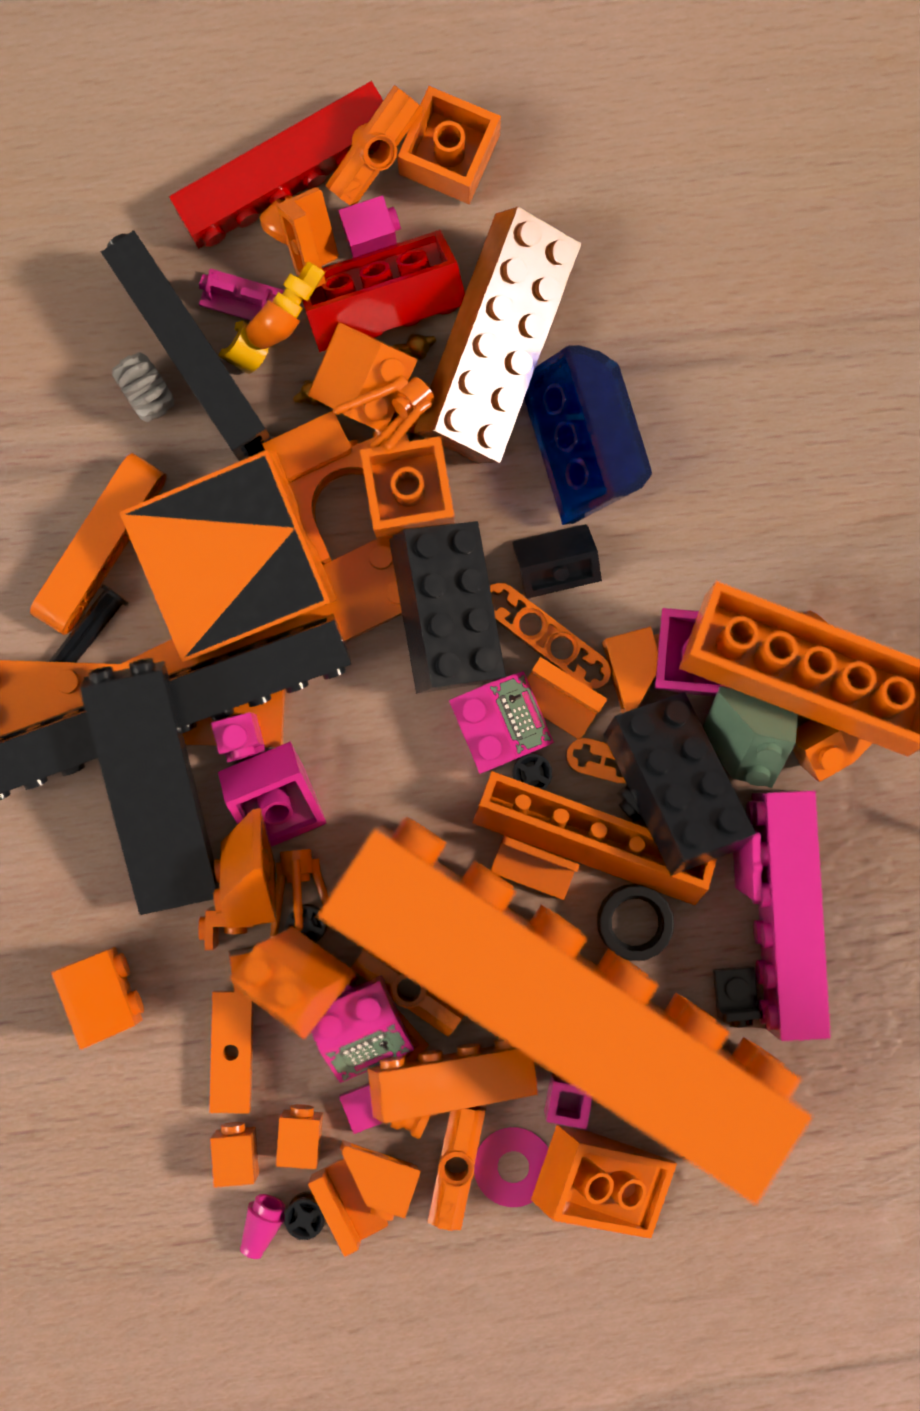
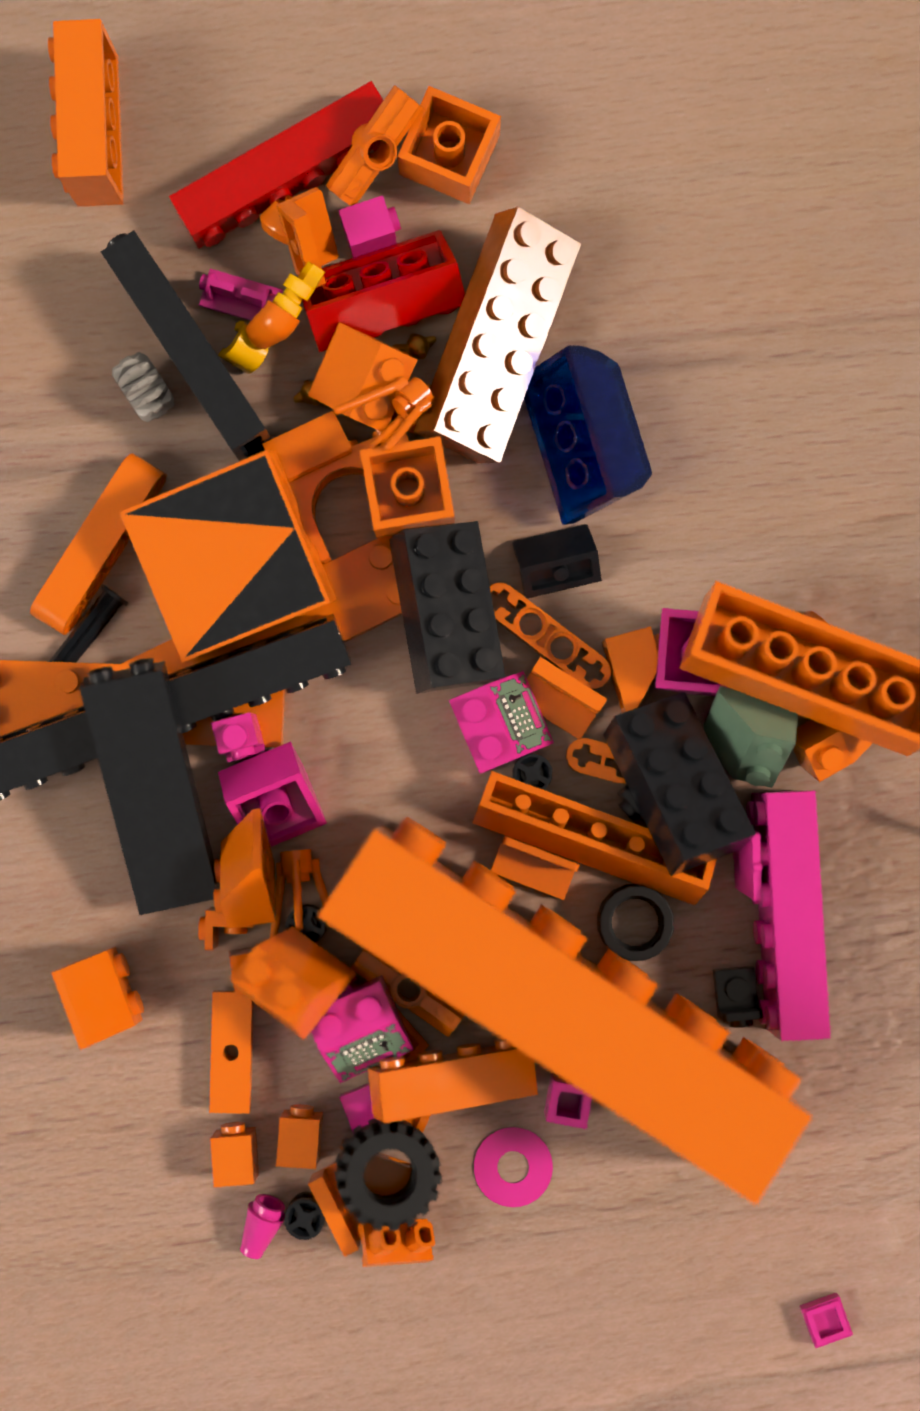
(86, 112): none -> orange brick
(397, 1247): none -> orange hips
(412, 1198): none -> black tyre
(451, 1188): orange piece -> none
(602, 1183): orange slope -> none
(826, 1320): none -> dark pink tile

